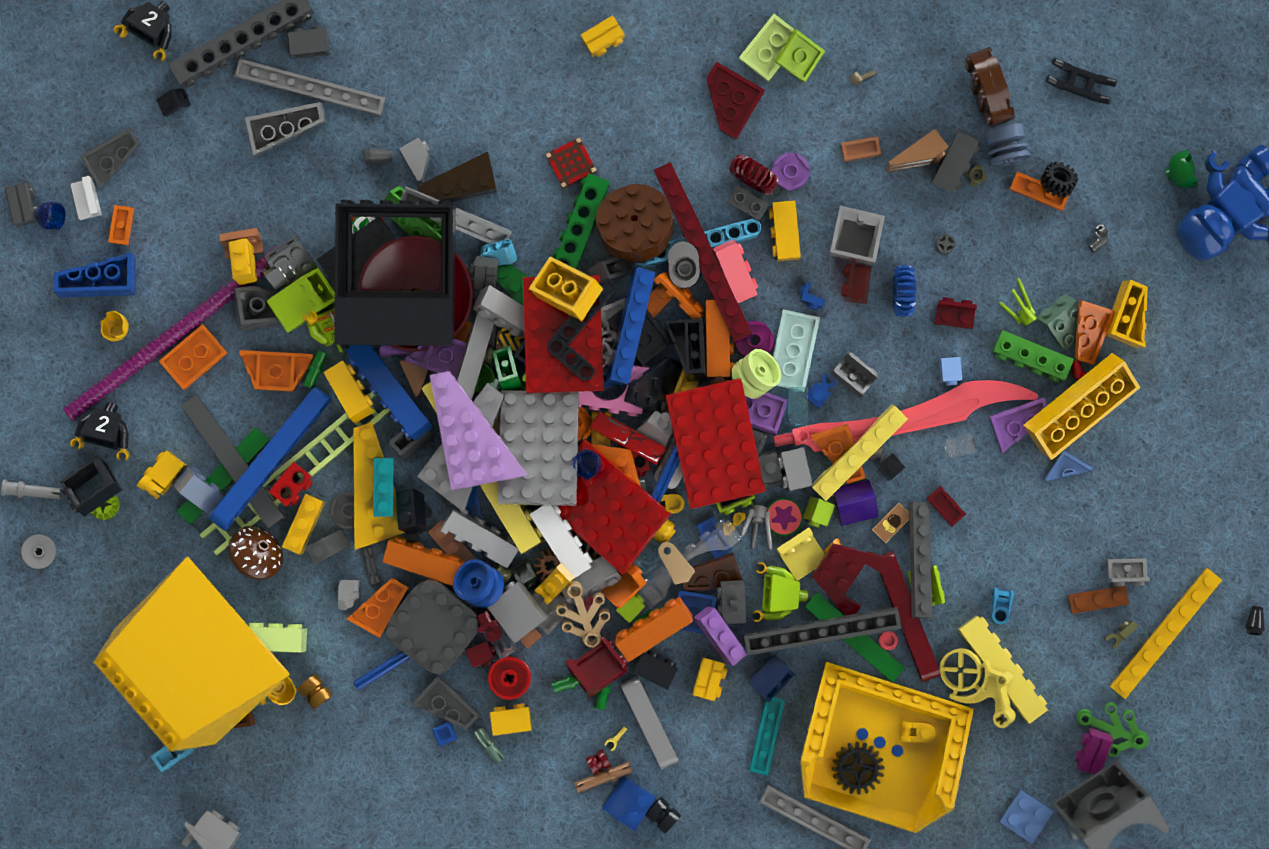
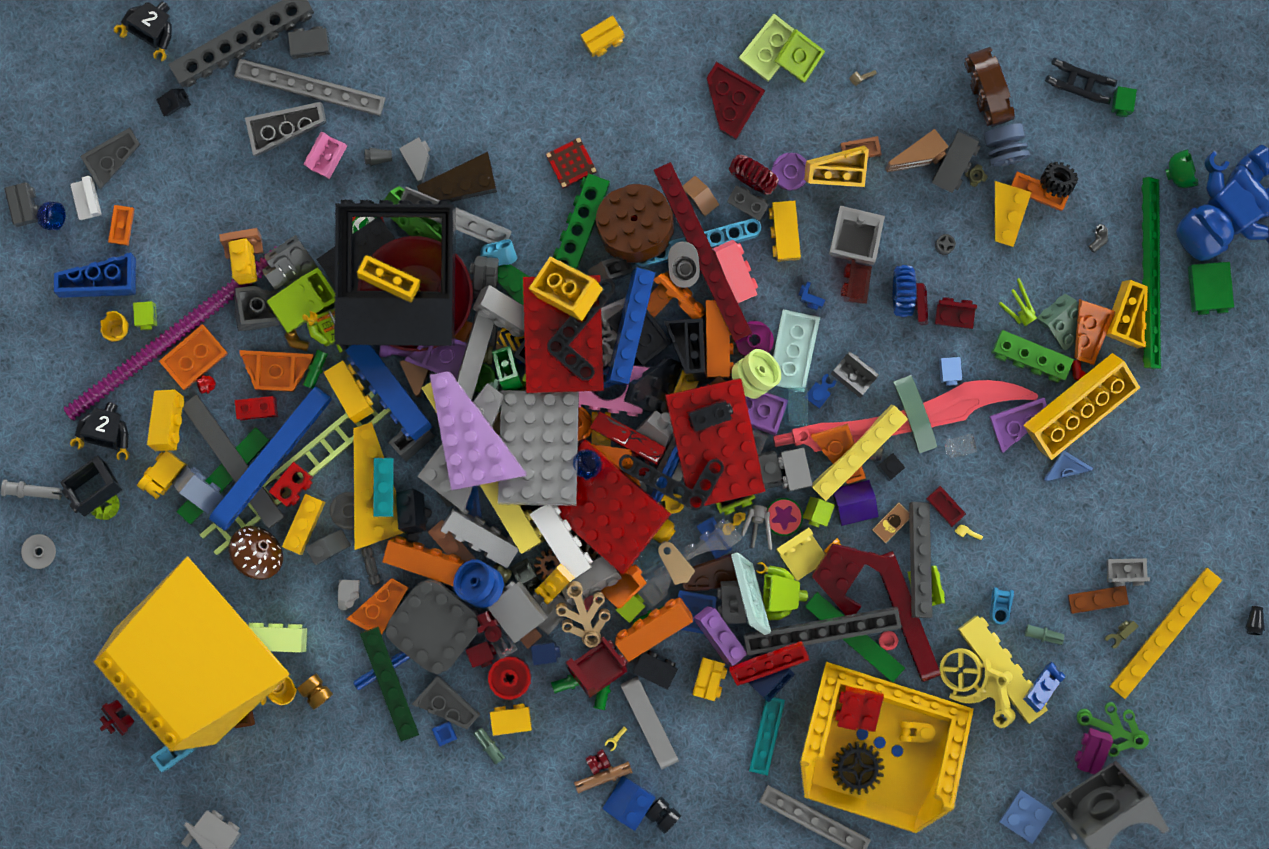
(110, 711): none -> dark red hips
(145, 315): none -> lime brick
(165, 420): none -> yellow brick
(206, 384): none -> red plate
(256, 408): none -> red brick
(294, 341): none -> pearl gold arm
(325, 155): none -> bright pink bracket
(388, 278): none -> yellow brick
(389, 683): none -> dark green plate
(545, 653): none -> dark blue brick
(671, 483): none -> black beam
(700, 195): none -> medium nougat slope
(710, 415): none -> black brick
(751, 593): none -> light aqua tile
(769, 663): none -> red plate
(840, 168): none -> yellow wedge
(859, 709): none -> red plate
(916, 414): none -> sand green slope
(921, 304): none -> dark red plate
(961, 530): none -> light yellow hand
(1009, 212): none -> yellow wing
(1043, 687): none -> plate
(1044, 634): none -> sand green axle
(1123, 101): none -> green brick
(1151, 271): none -> green plate
(1211, 288): none -> green brick

